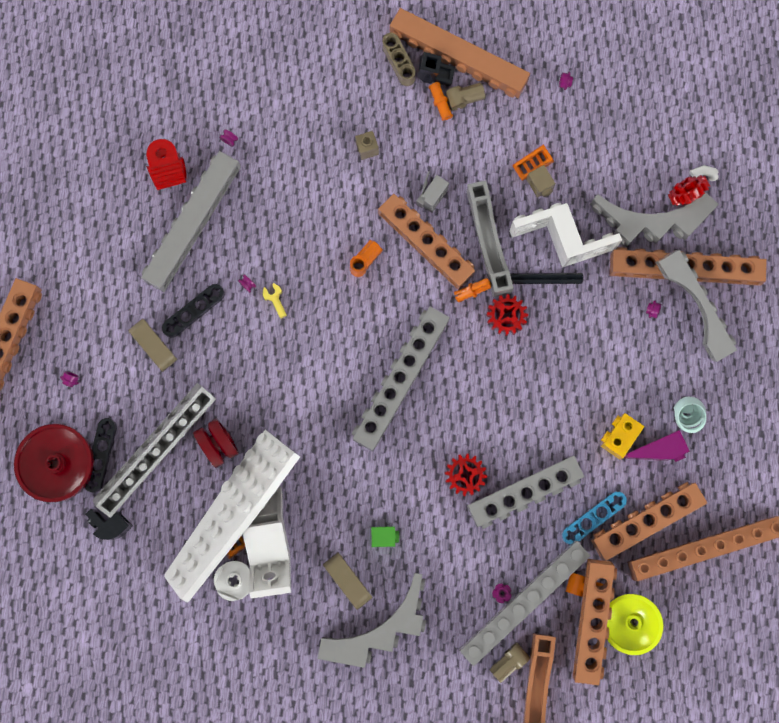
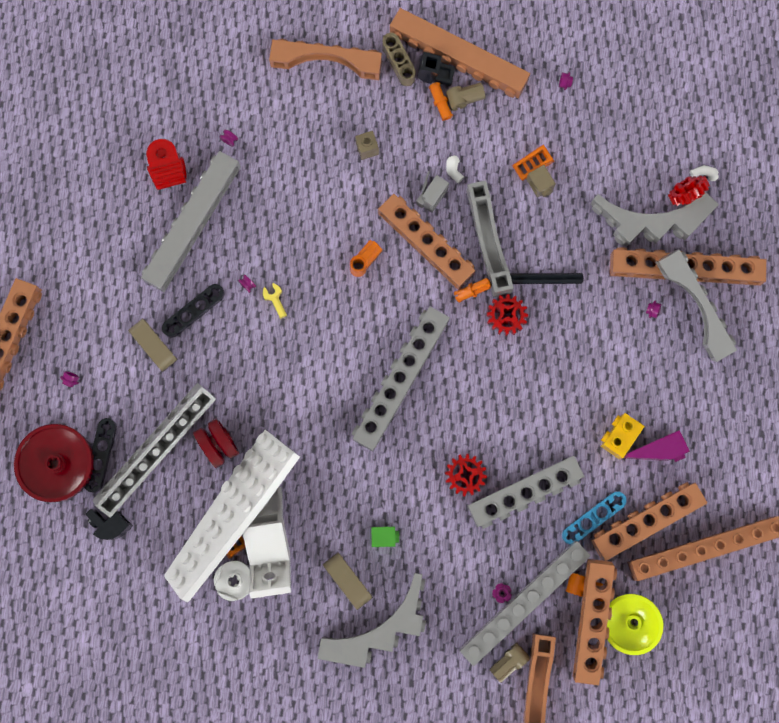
(289, 54): none -> nougat arch
(451, 169): none -> white arm
(564, 234): white bracket -> none
(697, 414): light aqua helmet -> none

